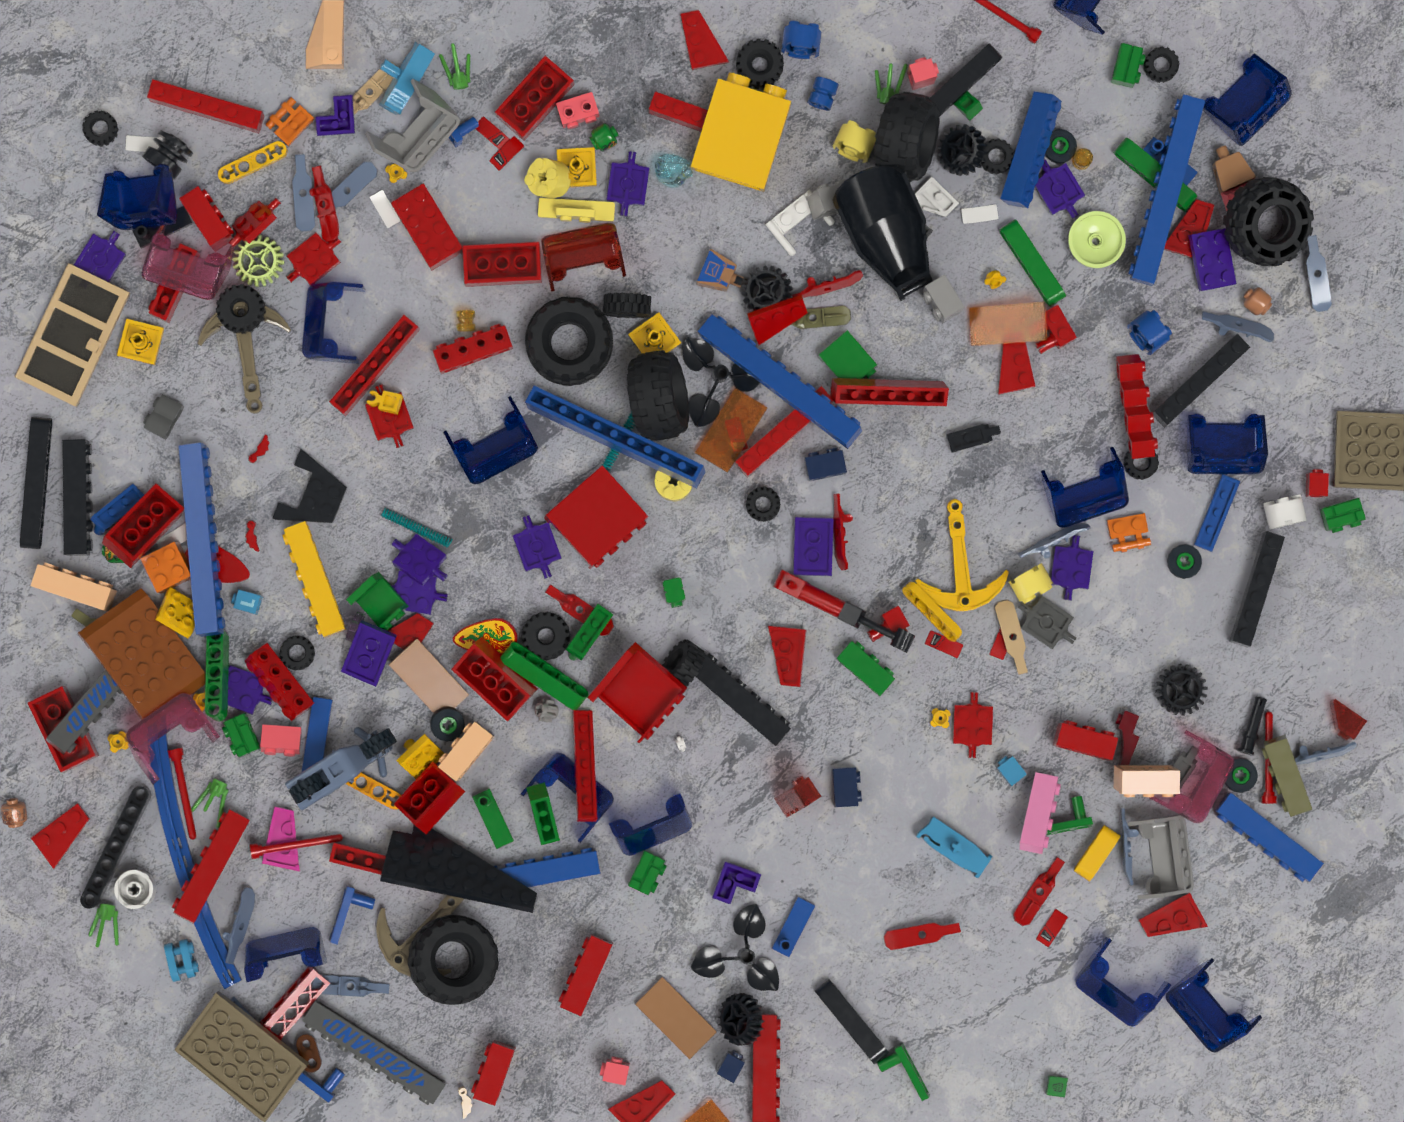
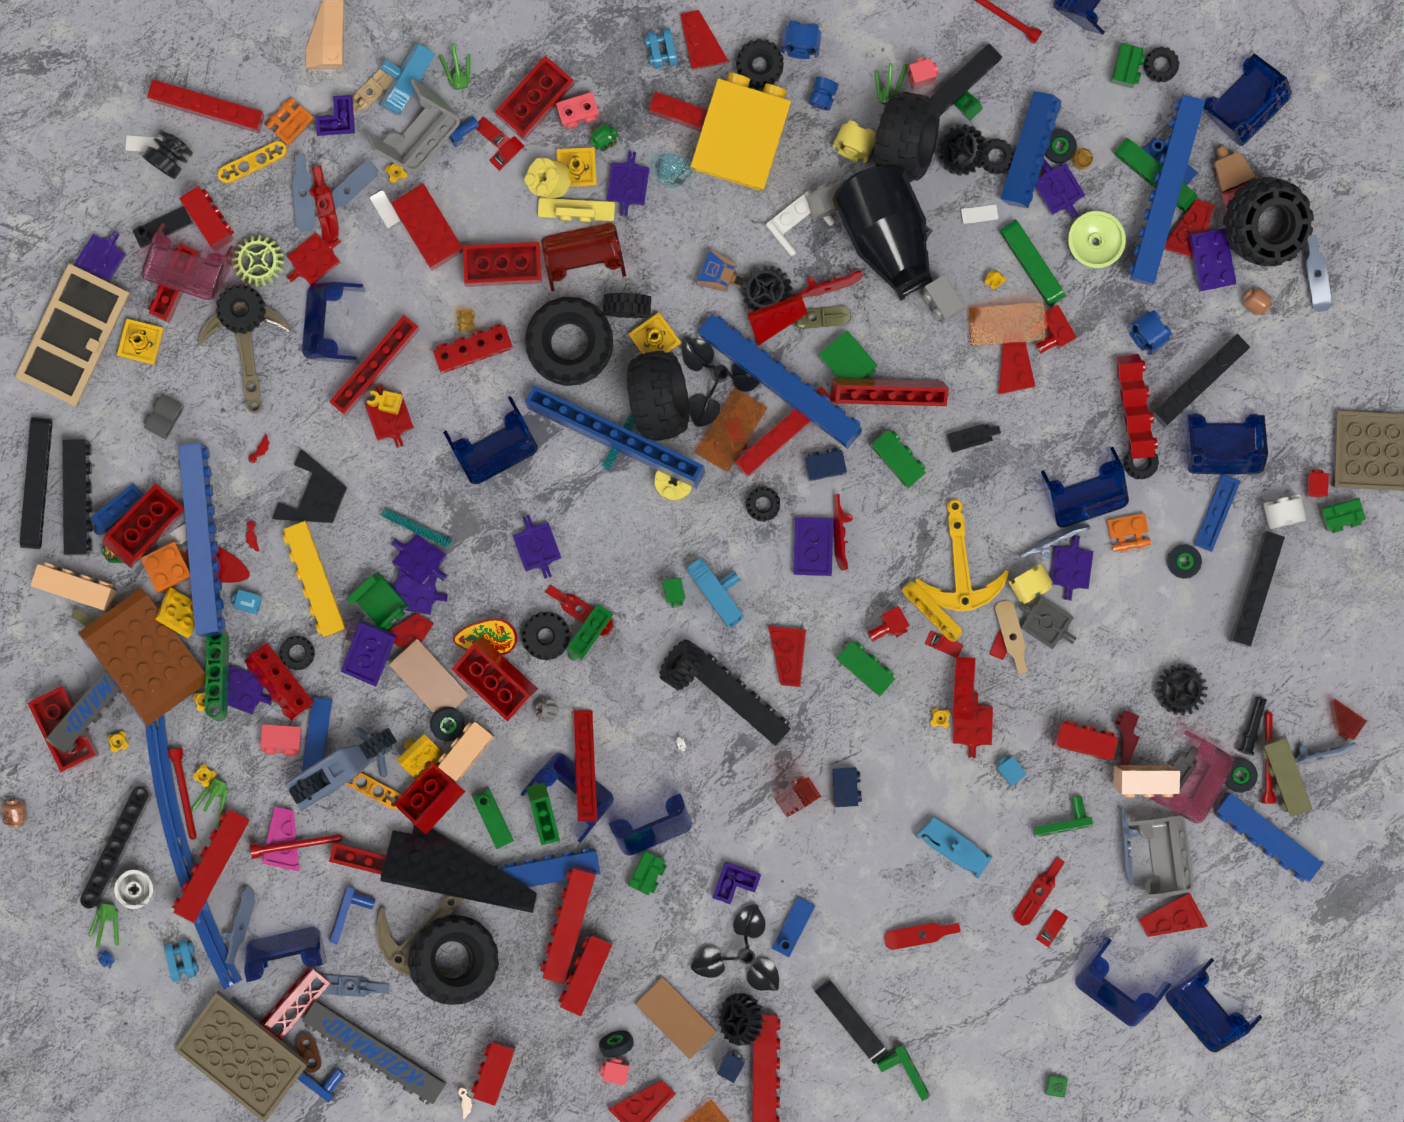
(60, 834): red wing -> none
(88, 128): black tyre -> none
(105, 959): none -> blue plate
(138, 200): clear blue windscreen -> none
(177, 711): clear pink windscreen -> none
(198, 776): none -> yellow plate
(241, 735): green brick -> none
(253, 222): red plate -> none
(544, 676): green beam -> none
(569, 924): none -> red brick
(597, 517): red panel -> none
(616, 1043): none -> black bush
(640, 691): red panel -> none
(653, 41): none -> dark azure brick
(716, 591): none -> dark azure piece
(838, 608): piece -> none
(898, 458): none -> green brick
(935, 198): white wing -> none
(964, 688): none -> red brick
(1039, 812): bright pink brick -> none
(1097, 853): yellow beam -> none
(1239, 325): sand blue piece -> none

